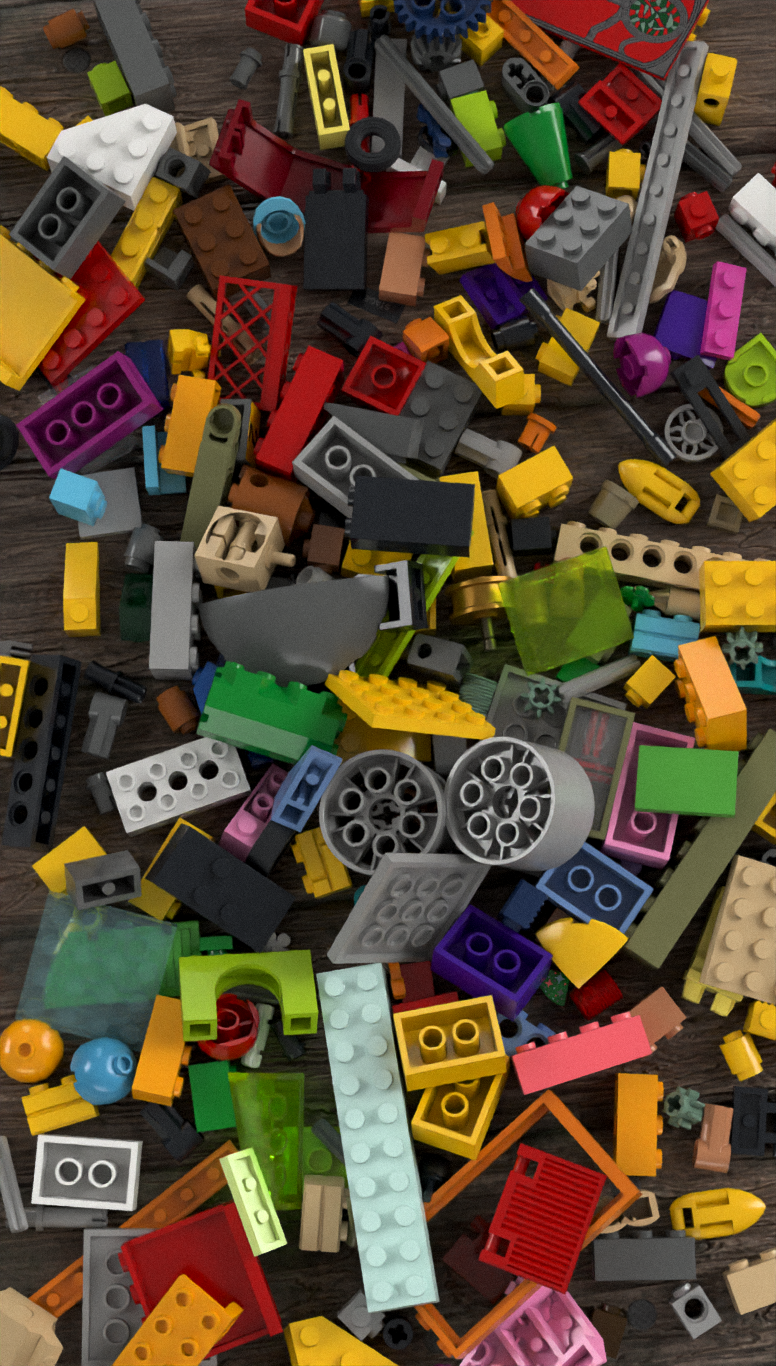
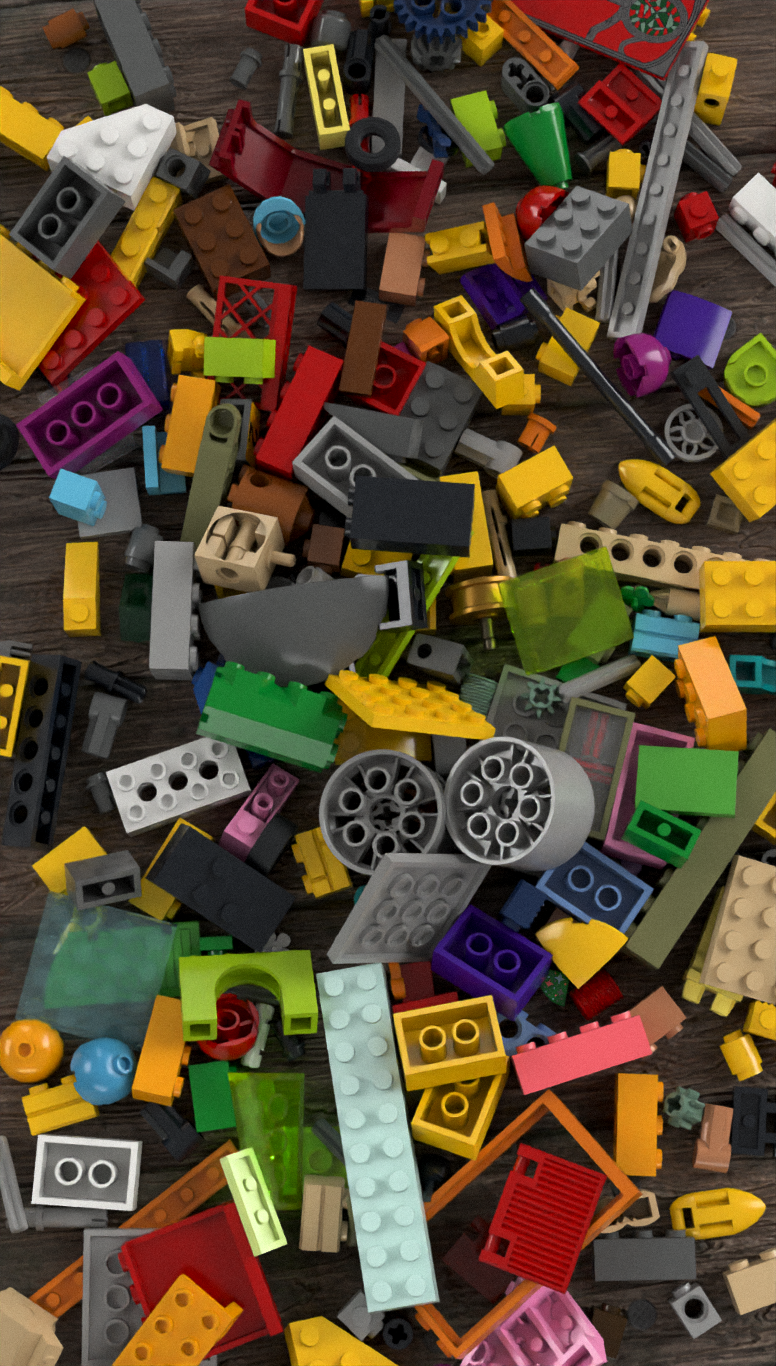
(178, 710): dark orange brick -> none
(239, 358): none -> lime brick
(304, 788): medium blue slope -> none
(363, 349): none -> reddish brown tile
(459, 81): dark grey brick -> none
(661, 834): none -> green brick
(723, 310): dark pink plate -> none
(742, 639): sand green gear -> none

